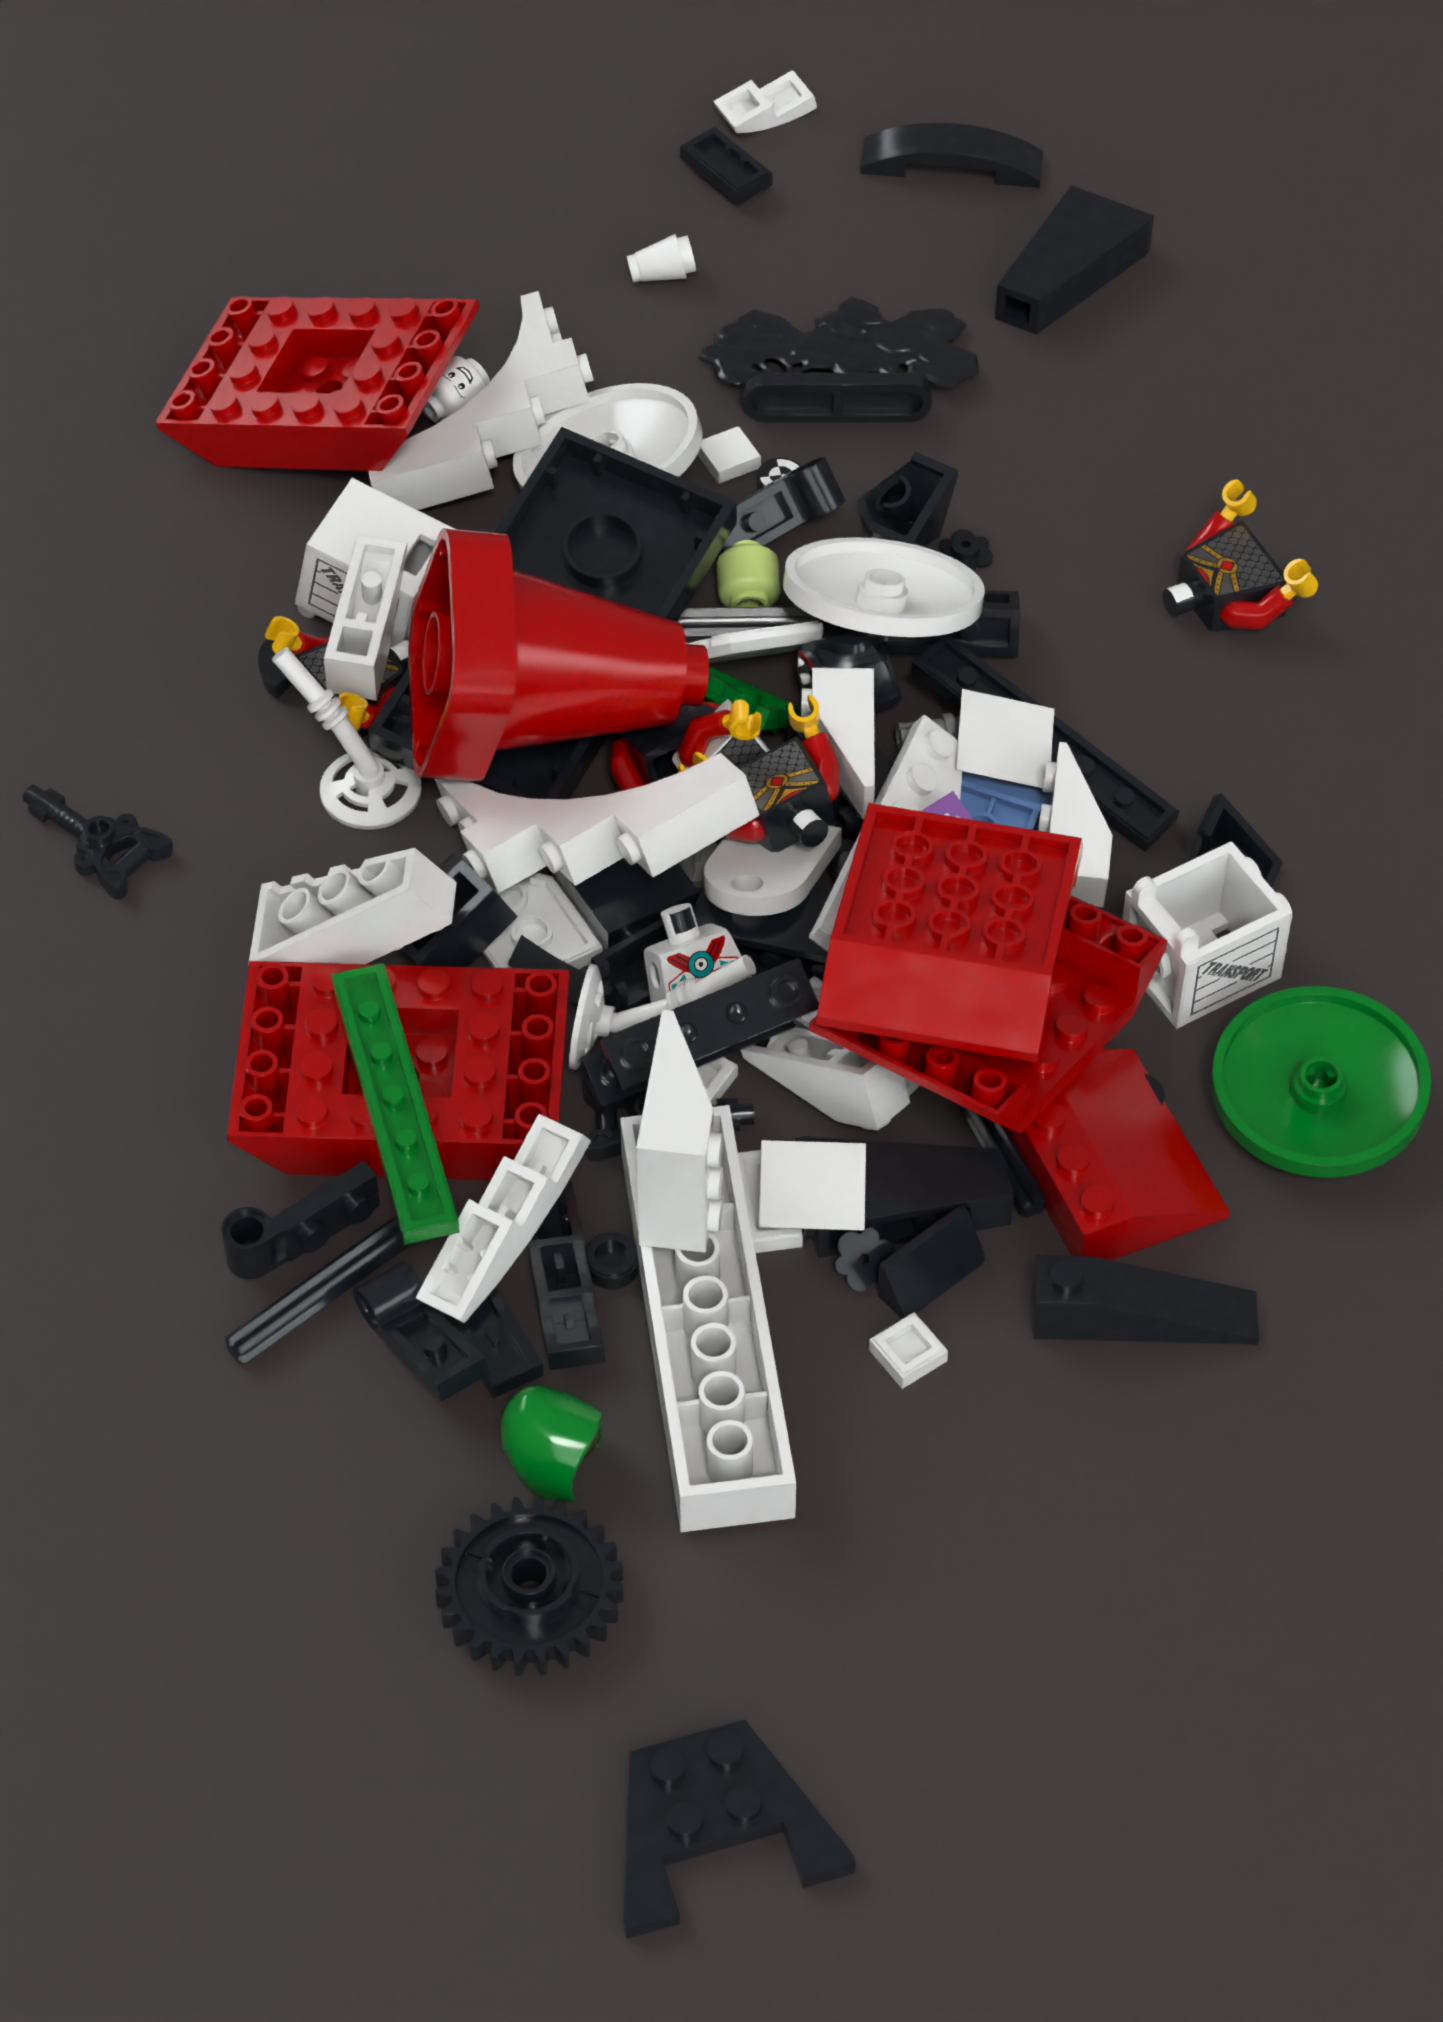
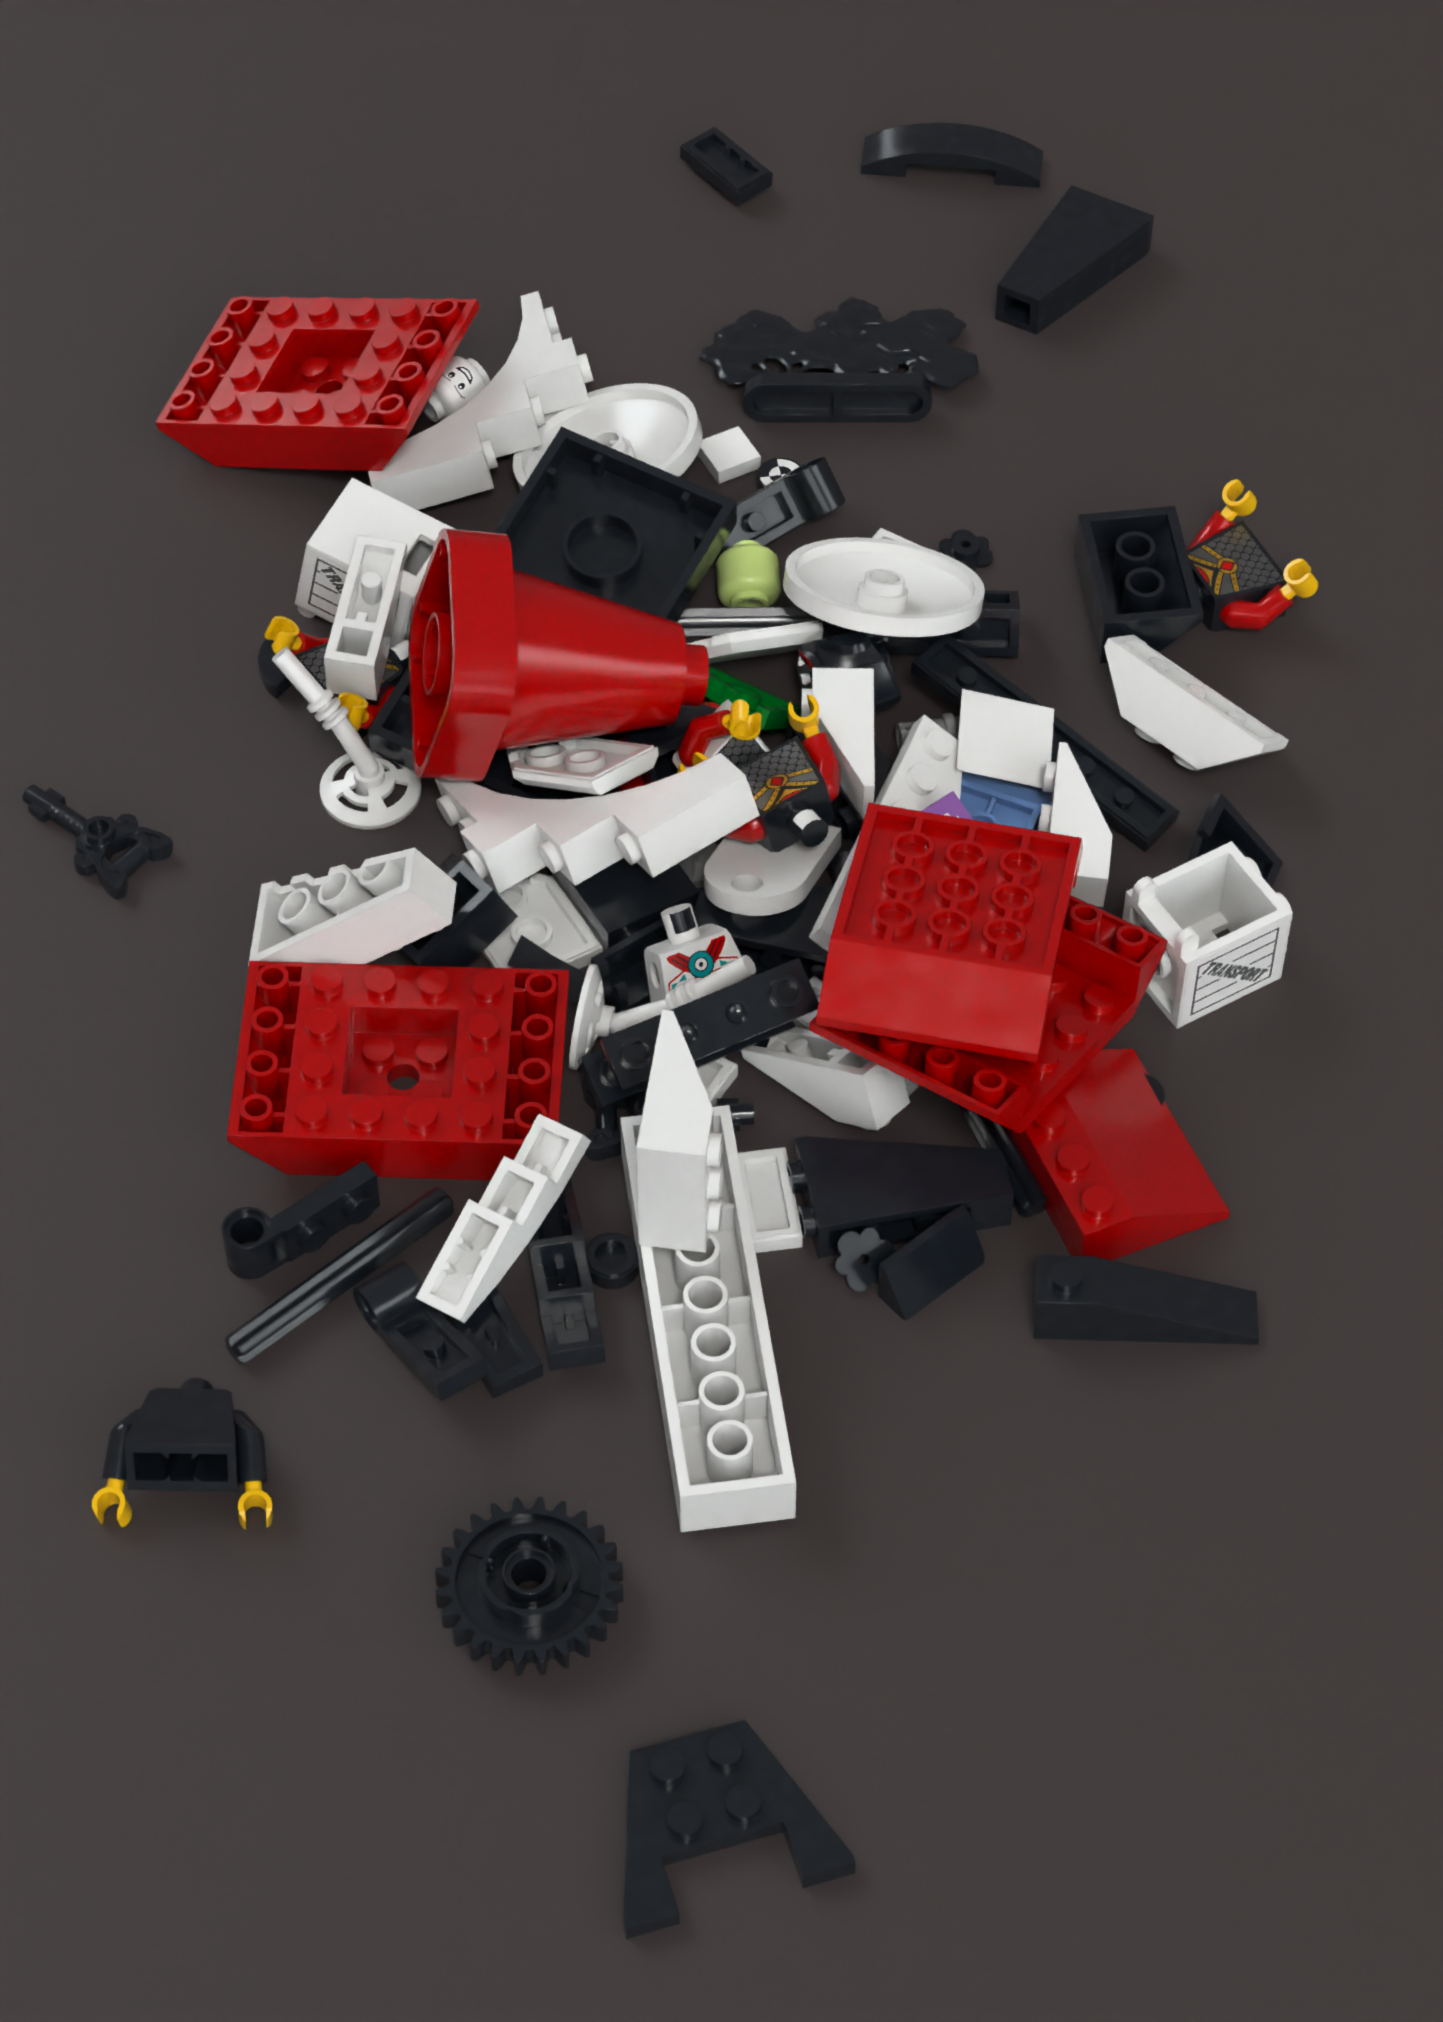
(185, 1443): none -> black torso
(395, 1104): green tile -> none
(548, 1438): green piece -> none
(582, 764): none -> white tile
(663, 260): white cone -> none
(757, 109): white slope -> none
(812, 1185): white sticker -> none
(908, 1350): white tile -> none
(910, 502): black slope -> none
(1136, 576): none -> black slope
(1181, 710): none -> white wedge
(1320, 1081): green dish -> none

